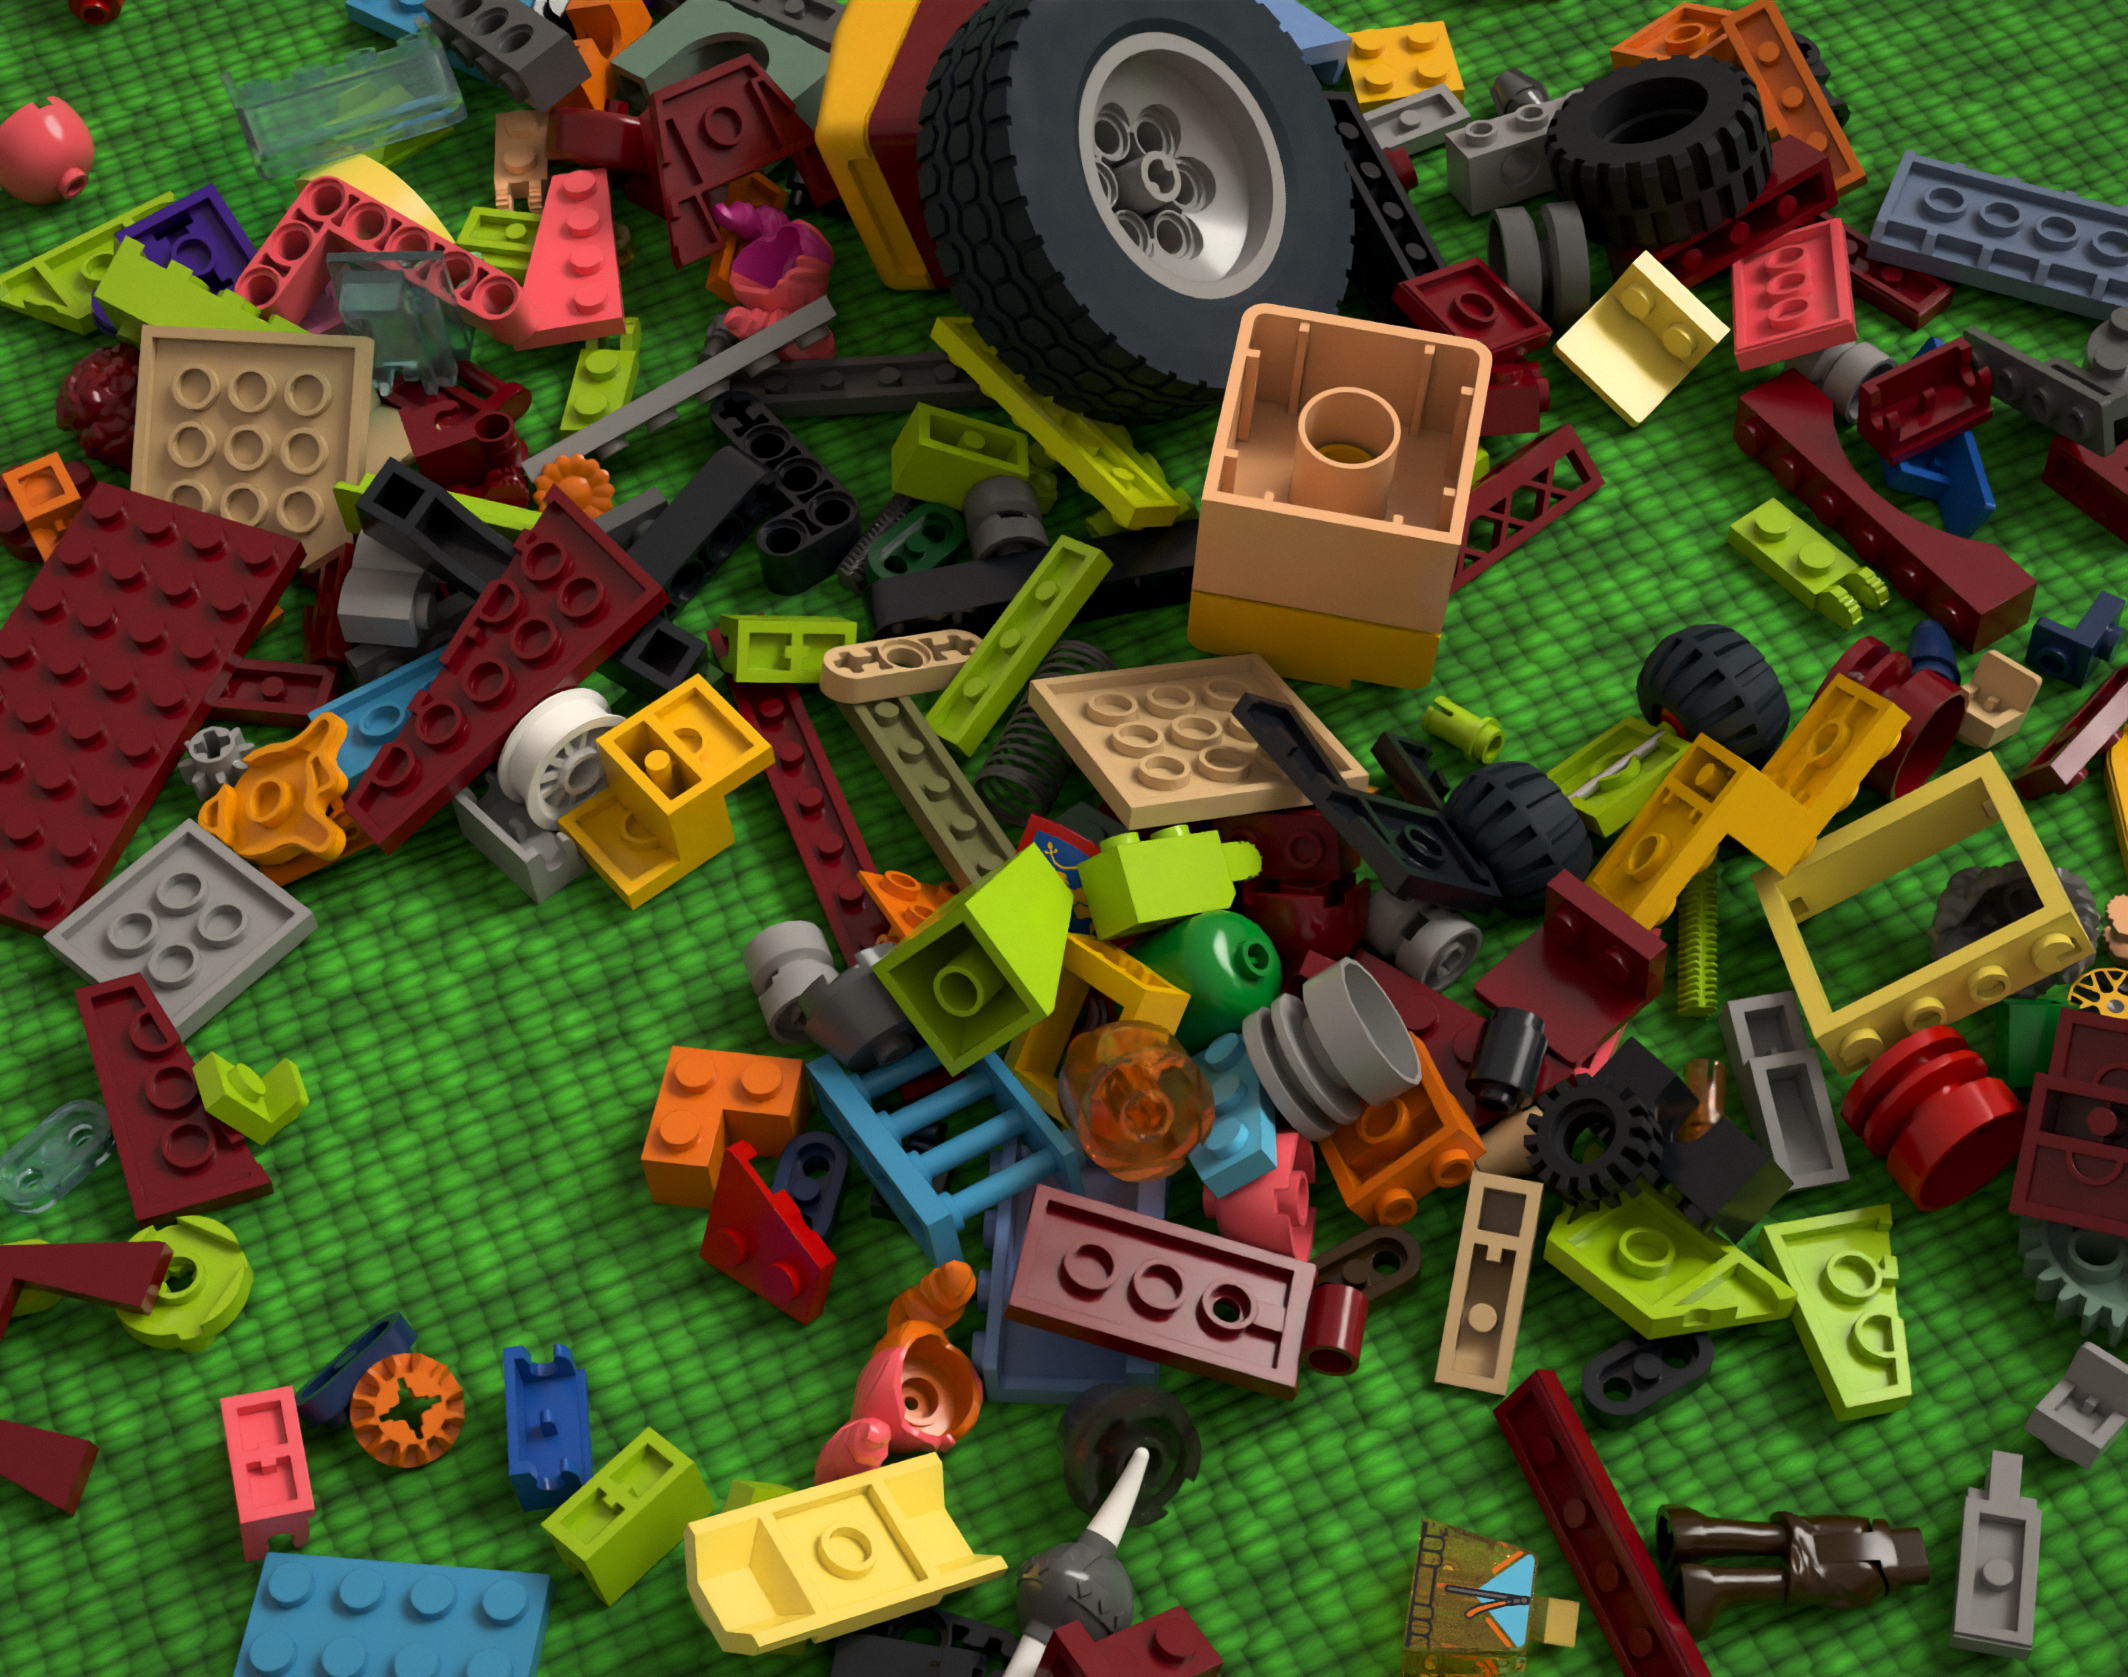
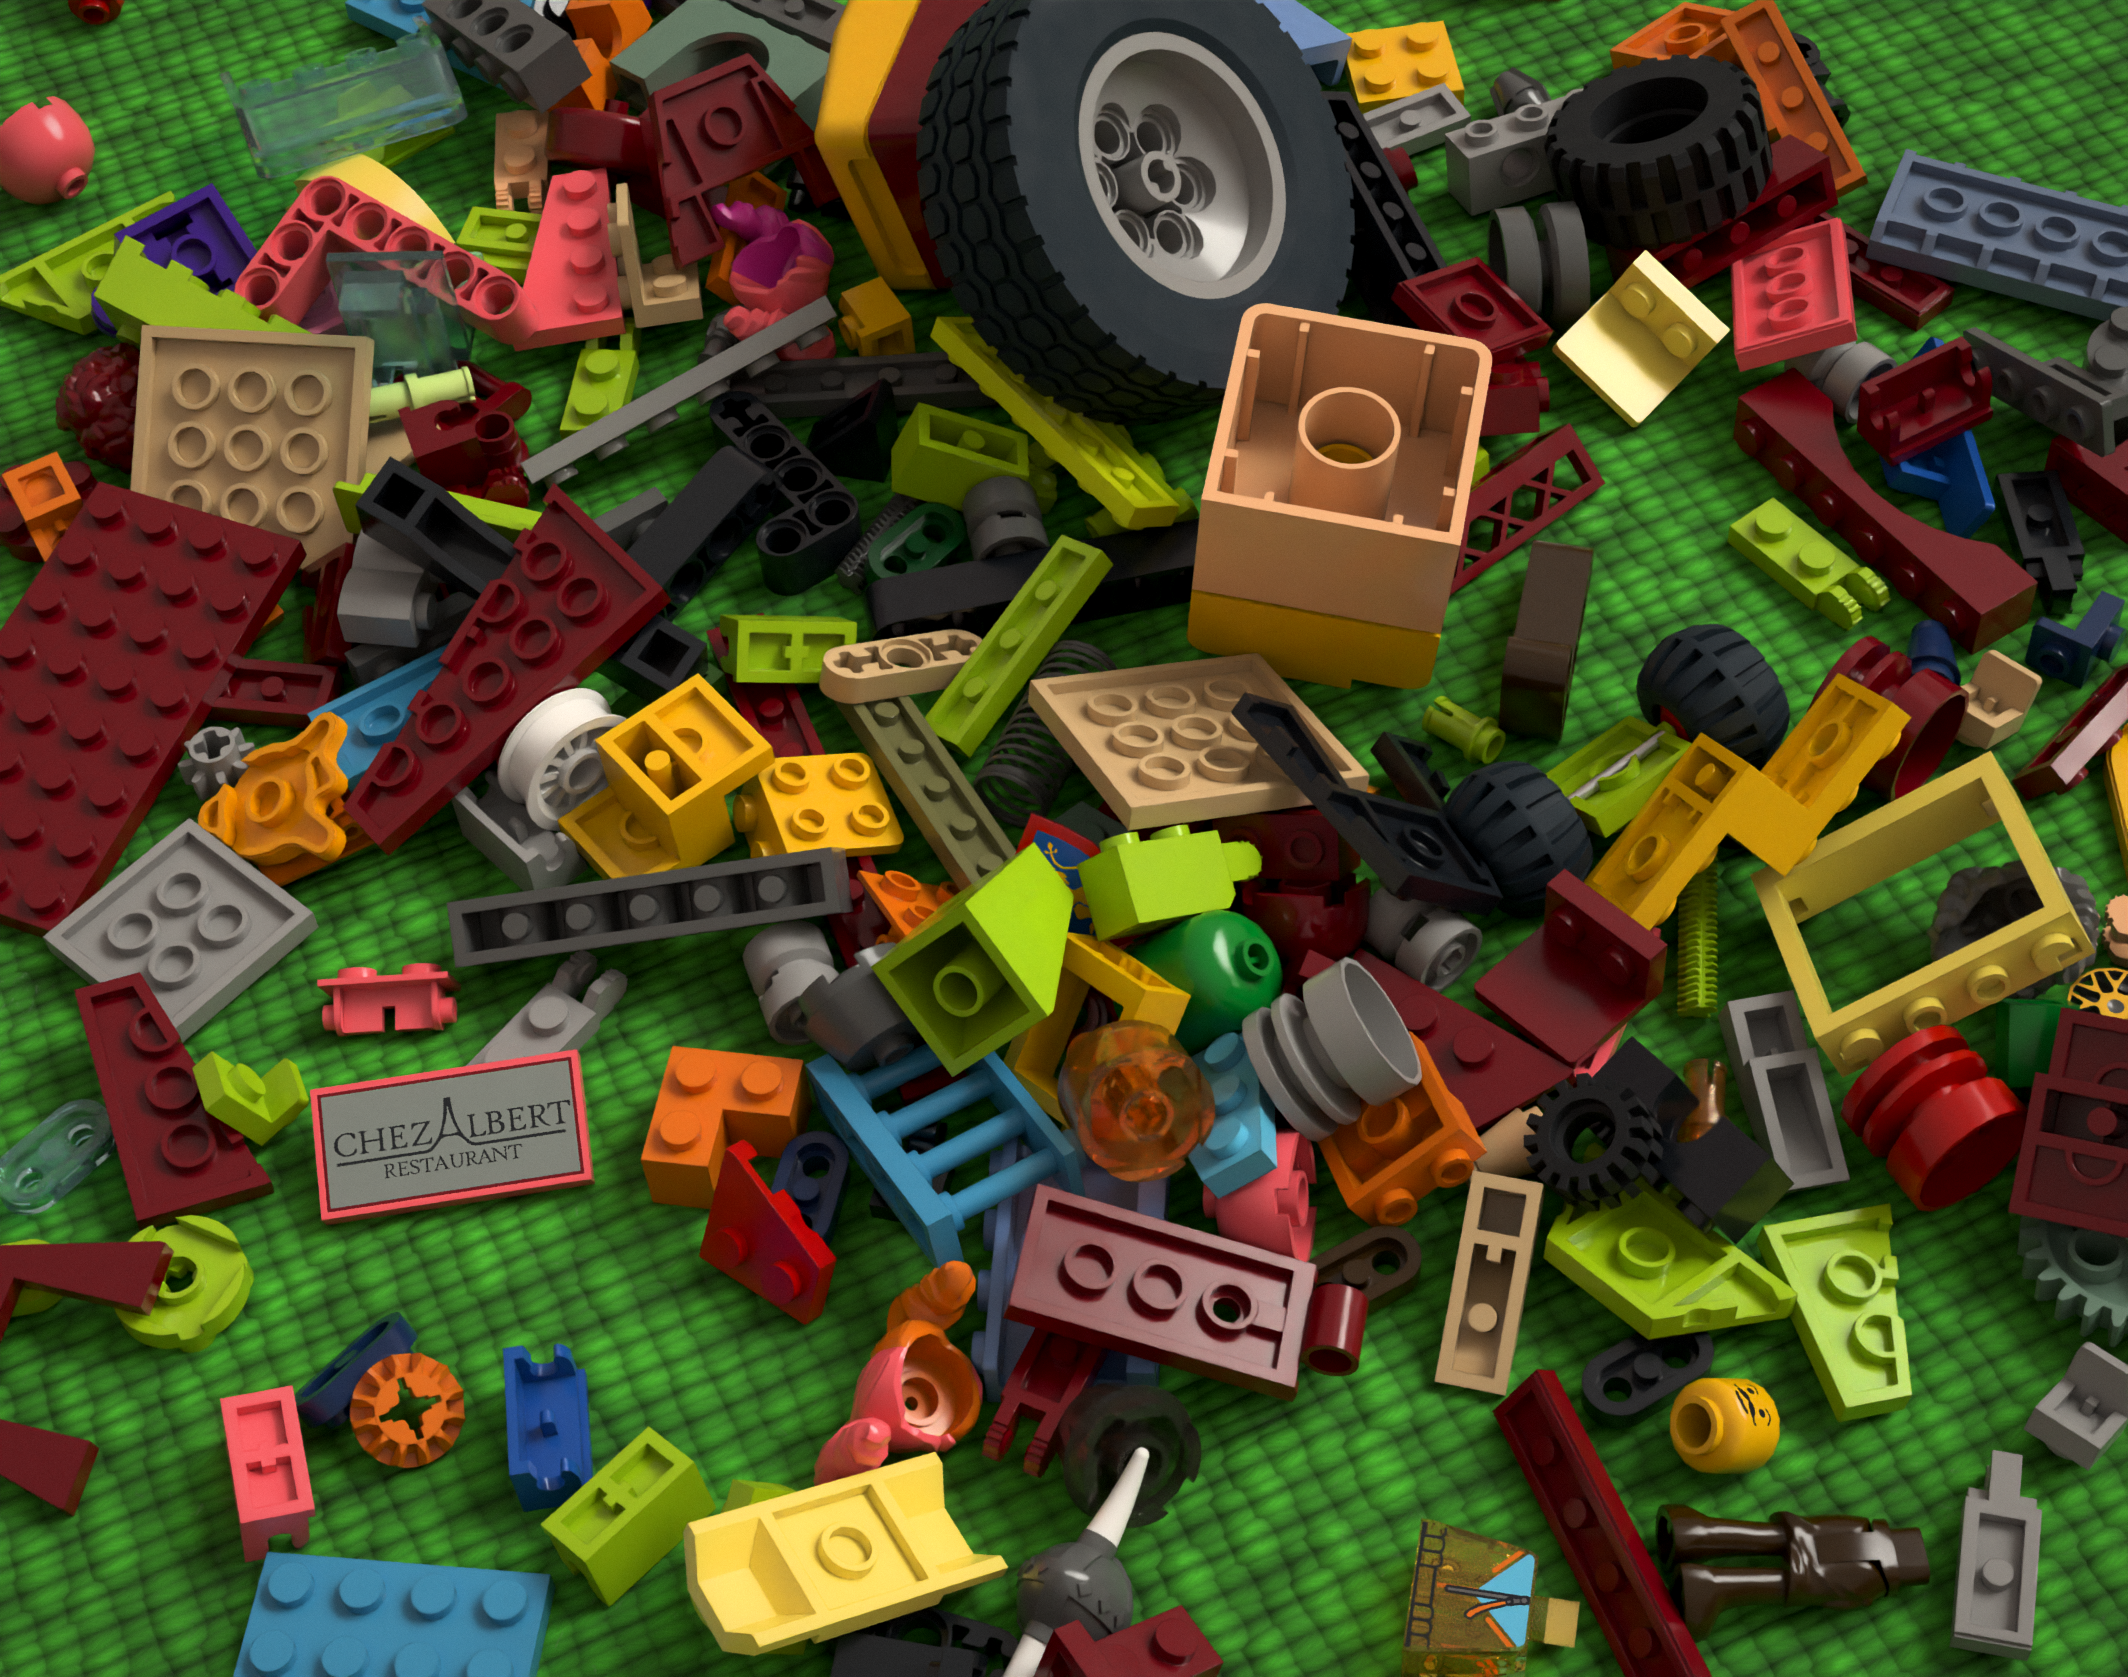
(415, 995): none -> coral hinge
(420, 392): none -> yellowish green pin
(451, 1137): none -> light grey tile
(553, 1016): none -> light grey hinge
(580, 481): orange piece -> none
(650, 907): none -> dark grey brick
(653, 289): none -> tan bracket
(817, 805): none -> yellow bracket
(858, 435): none -> black slope
(875, 320): none -> yellow brick
(1041, 1388): none -> dark red hinge
(1507, 1060): black brick -> none
(1545, 641): none -> dark brown beam
(1724, 1425): none -> yellow head
(2042, 534): none -> black hinge

